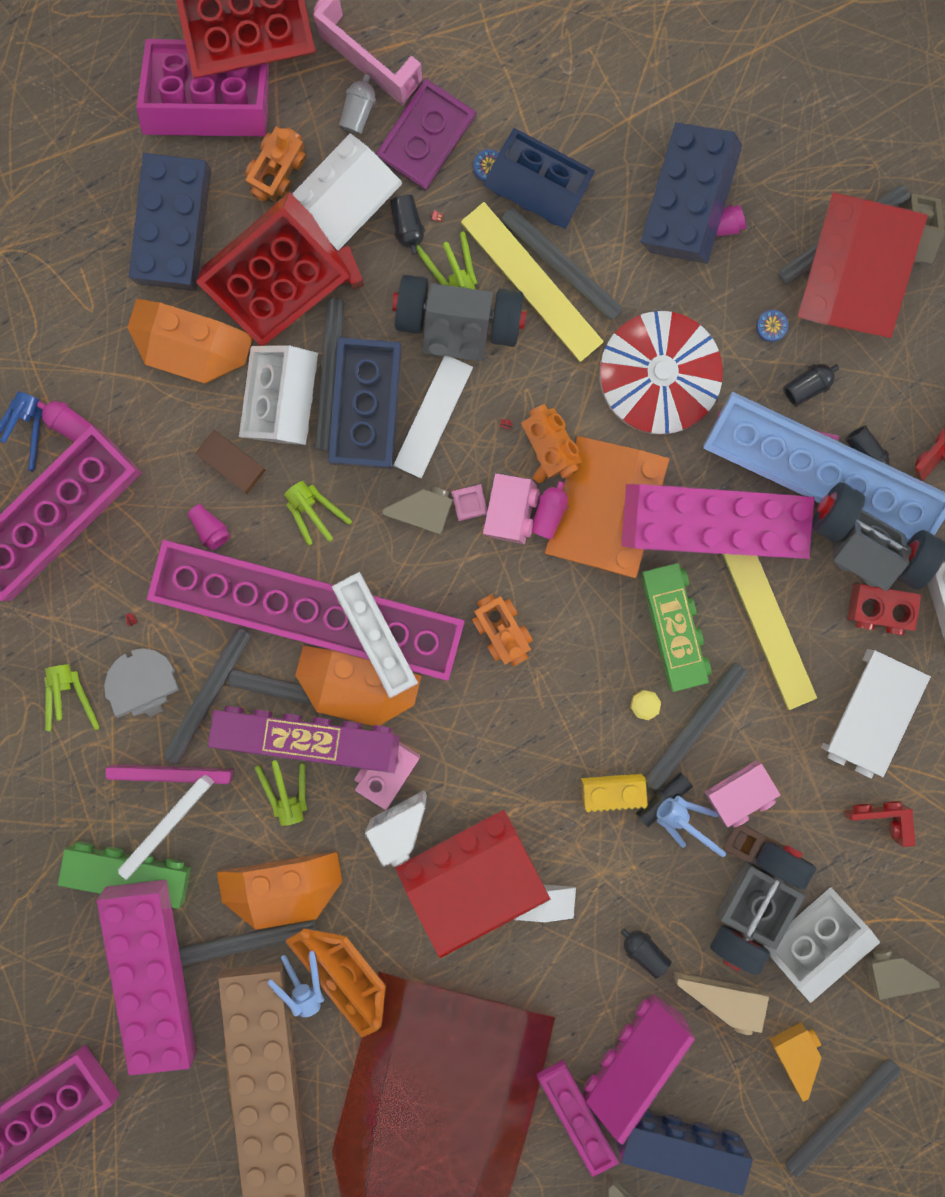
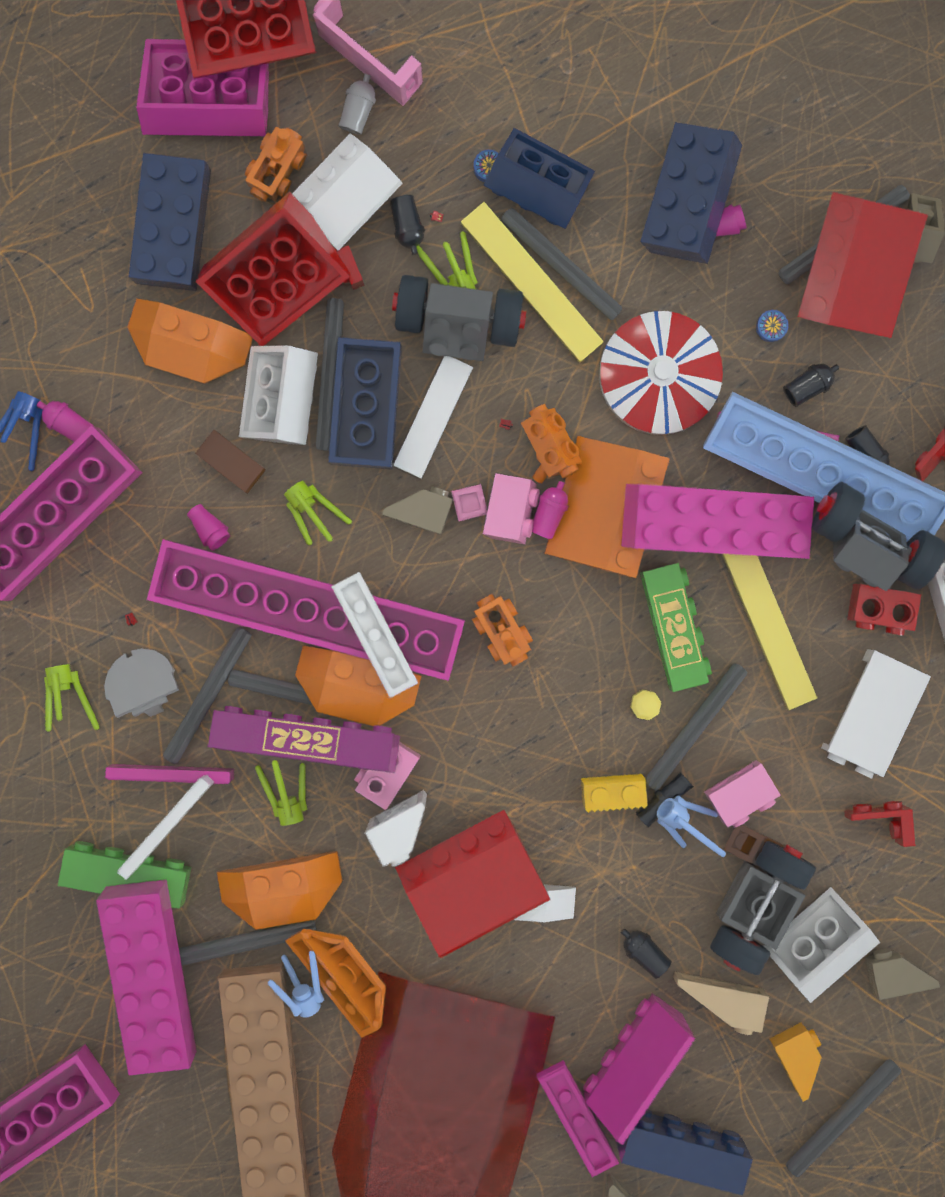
(425, 134): magenta tile -> none

